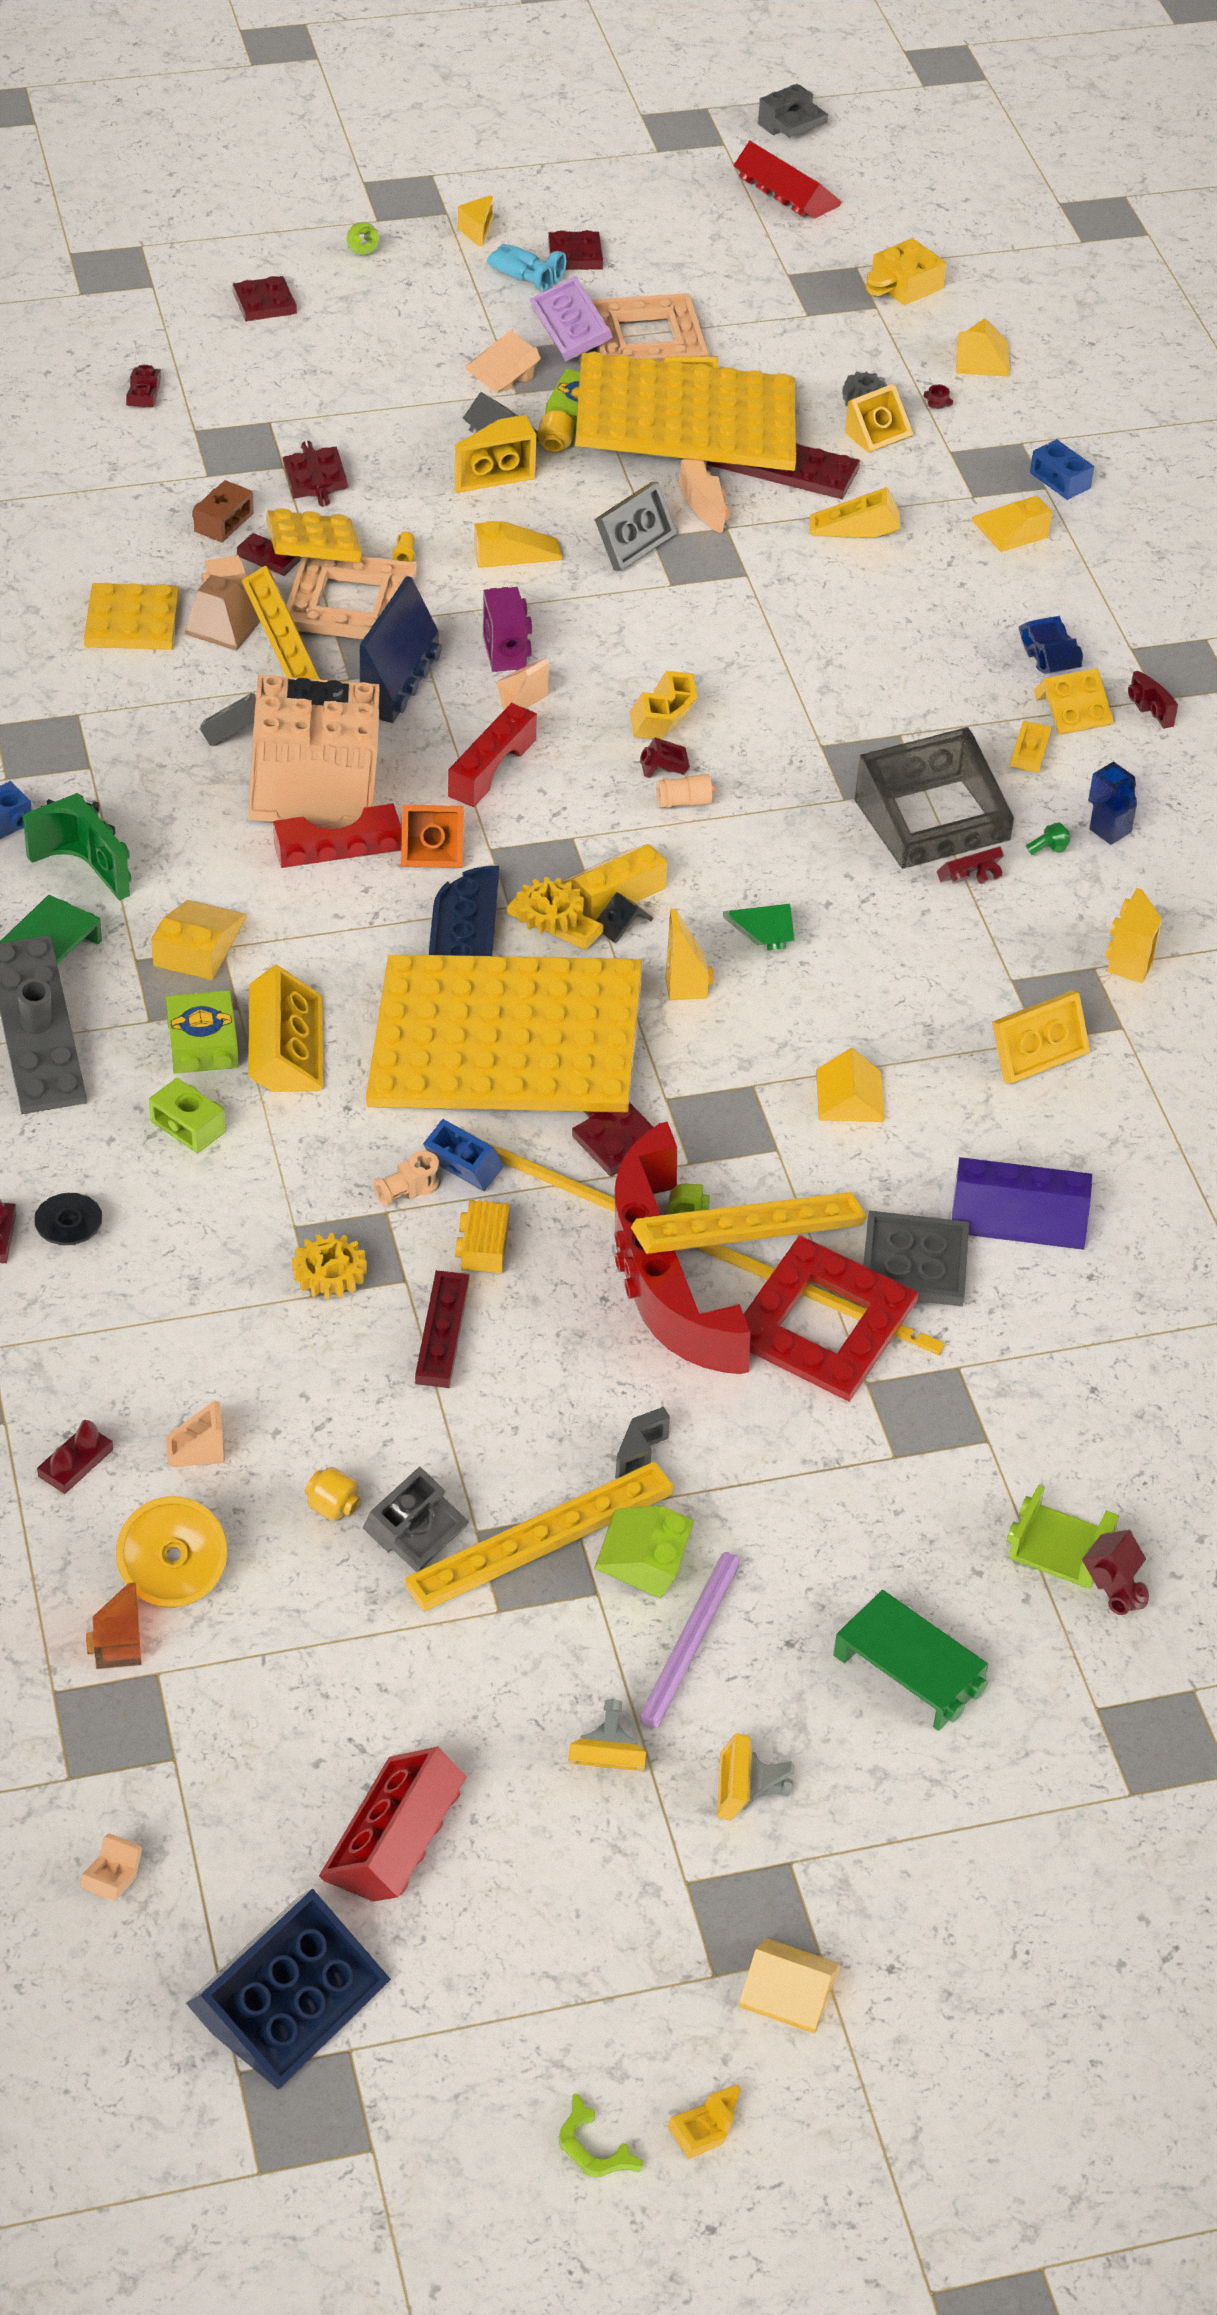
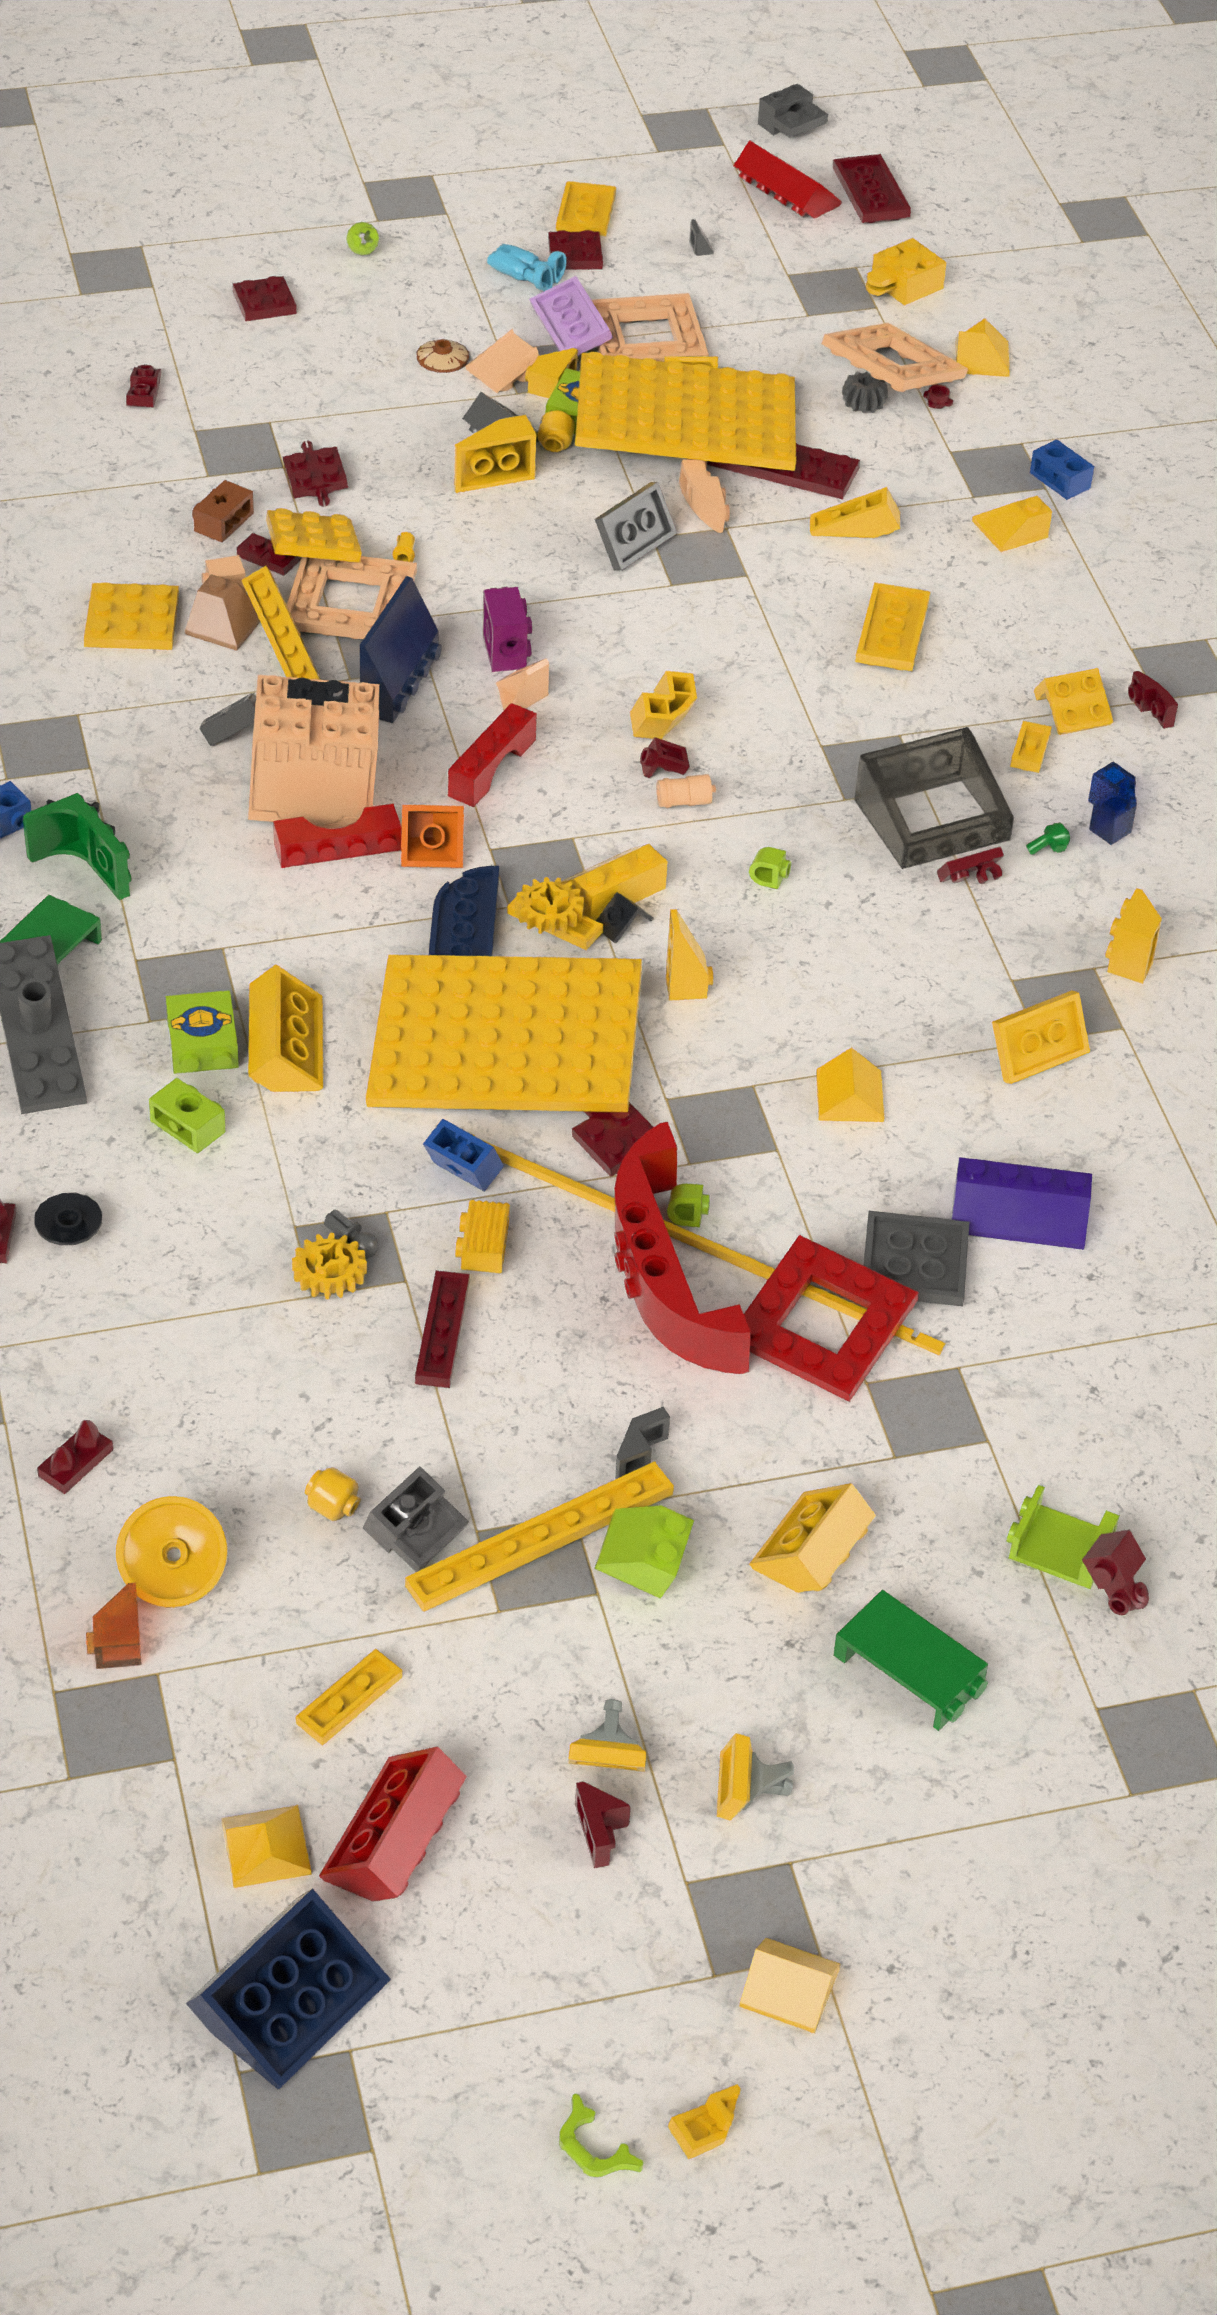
(113, 1869): light nougat bracket -> none
(195, 938): yellow slope -> none
(198, 1439): light nougat slope -> none
(266, 1846): none -> yellow slope
(342, 1226): none -> dark grey axle
(349, 1696): none -> yellow tile
(409, 1179): light nougat connector -> none
(442, 356): none -> dish
(476, 218): yellow slope -> none
(509, 544): yellow slope -> none
(548, 369): none -> yellow slope
(586, 207): none -> yellow tile
(598, 1817): none -> dark red slope
(689, 1640): lavender axle -> none
(698, 240): none -> dark grey slope
(748, 1222): yellow plate -> none
(764, 924): green slope -> none
(770, 867): none -> lime plate
(814, 1538): none -> yellow slope
(860, 348): none -> light nougat plate
(871, 188): none -> dark red plate
(877, 419): yellow slope -> none
(893, 626): none -> yellow plate
(1050, 645): clear blue brick -> none

